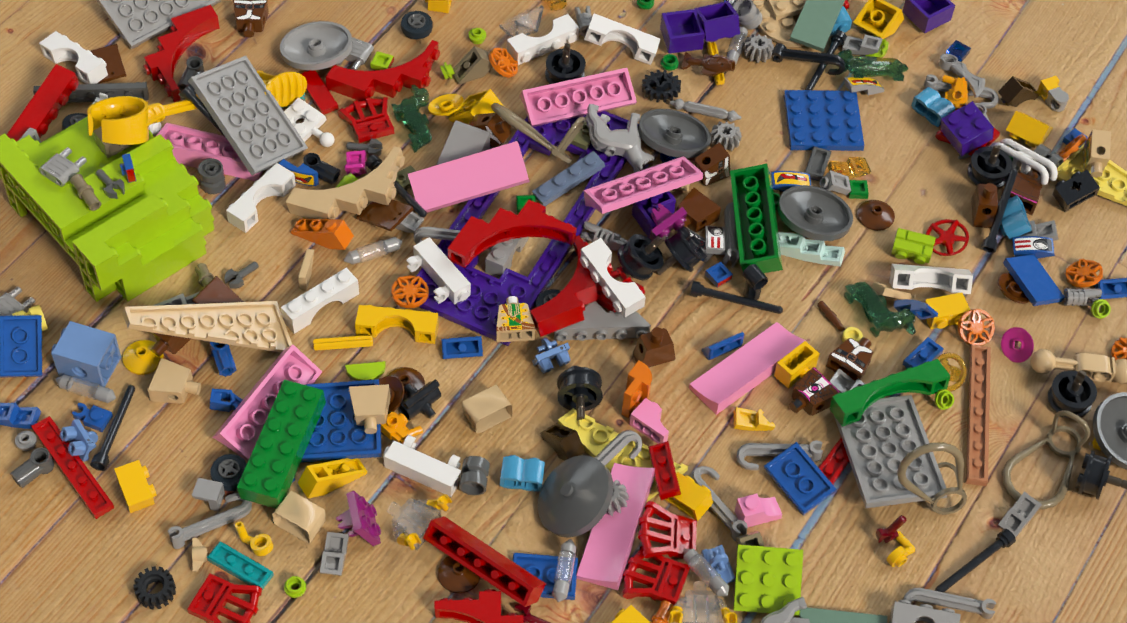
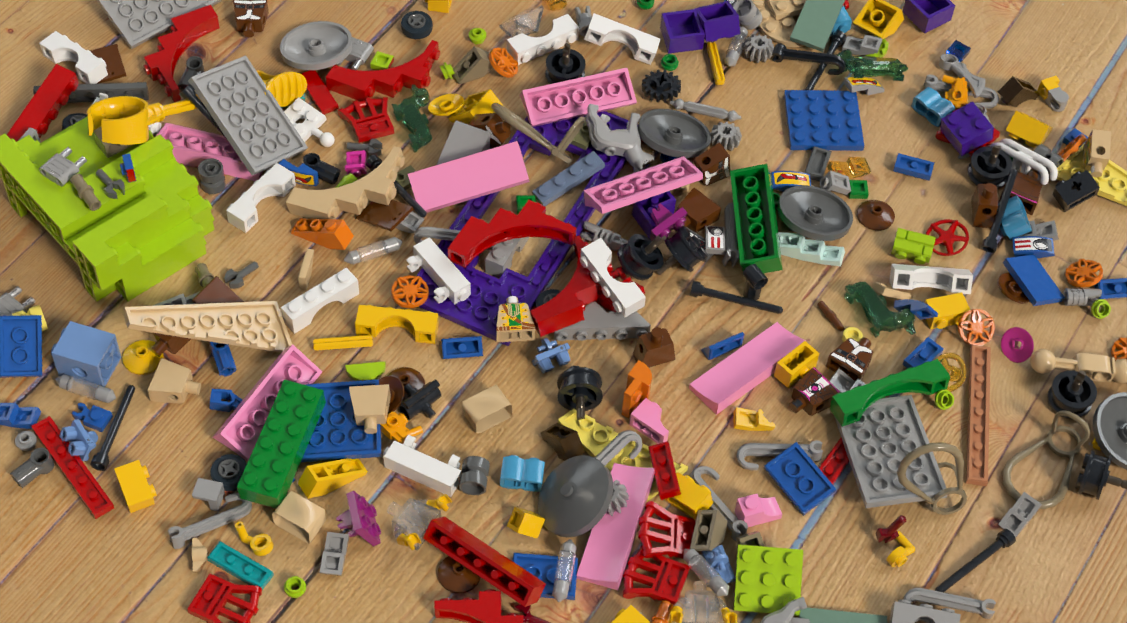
(162, 596): black tyre -> none
(525, 522): none -> yellow panel
(708, 530): none -> dark tan slope
(711, 65): reddish brown animal -> none
(718, 274): blue plate -> none
(913, 166): none -> blue plate

